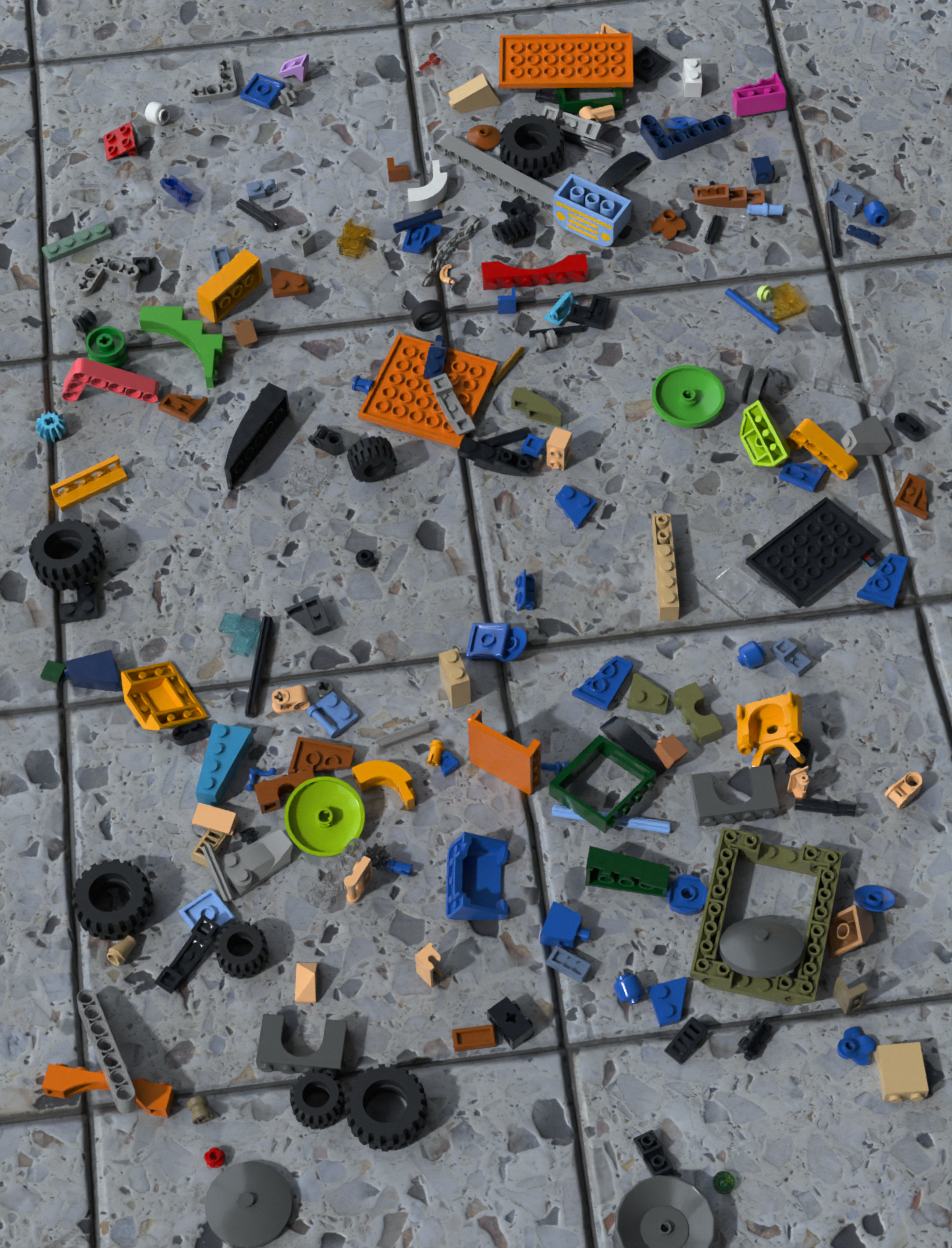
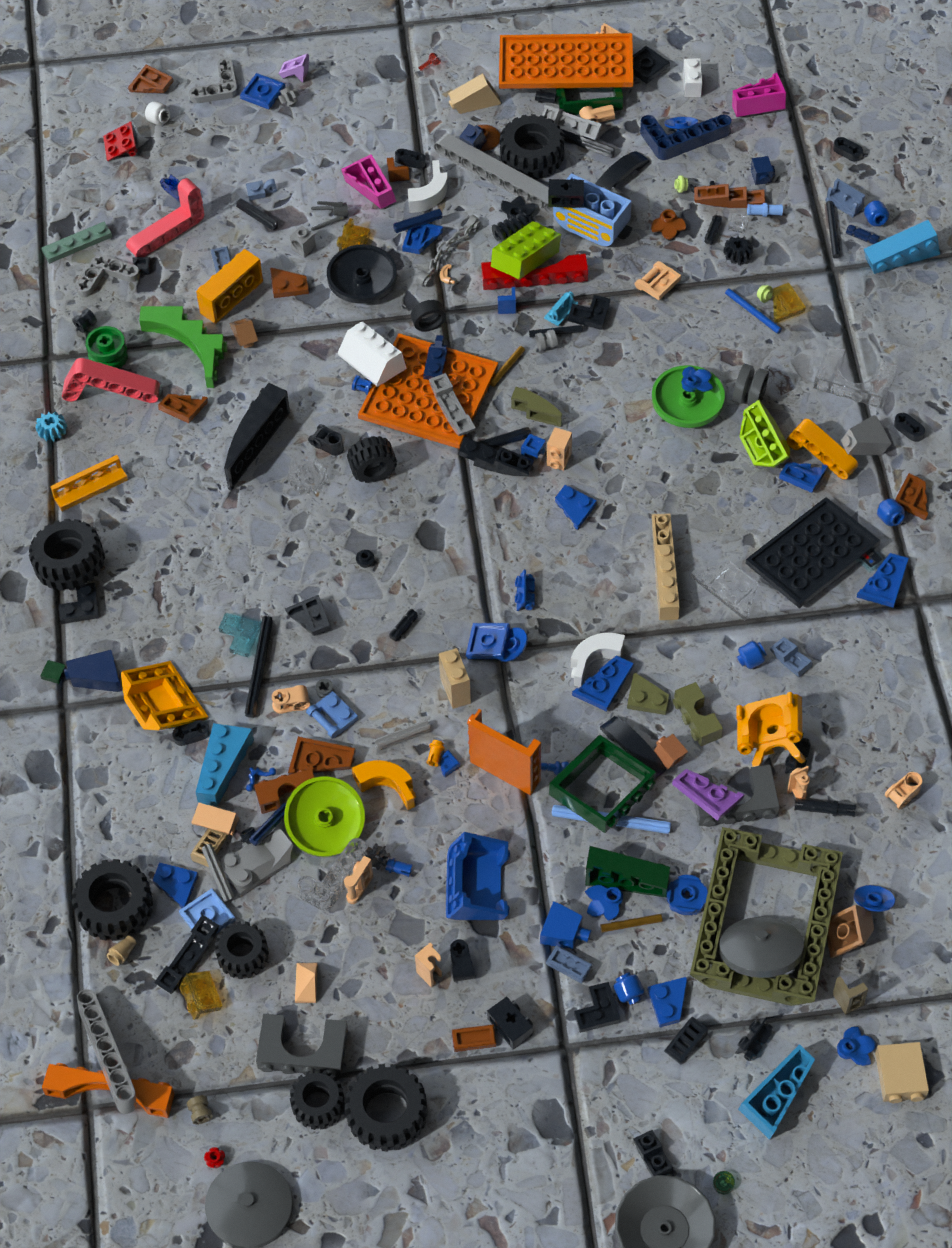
(150, 81): none -> dark orange wing
(171, 225): none -> coral beam
(175, 882): none -> blue wing
(200, 993): none -> clear yellow bracket
(268, 825): none -> dark blue axle
(339, 209): none -> dark grey plant
(361, 273): none -> black dish
(369, 181): none -> dark pink wedge
(371, 354): none -> white slope
(403, 625): none -> black axle
(410, 158): none -> black beam
(461, 963): none -> black piece
(473, 136): none -> dark blue brick
(525, 250): none -> lime brick
(566, 193): none -> black brick
(593, 648): none -> white arch
(601, 903): none -> blue plate
(601, 1013): none -> black plate
(631, 923): none -> pearl gold bar
(661, 284): none -> light nougat plate
(681, 184): none -> yellowish green plate
(696, 380): none -> blue plate
(710, 797): none -> medium lavender wing
(738, 249): none -> black gear
(774, 1095): none -> dark azure wedge
(848, 149): none -> black beam
(891, 512): none -> blue head
(903, 248): none -> dark azure wedge

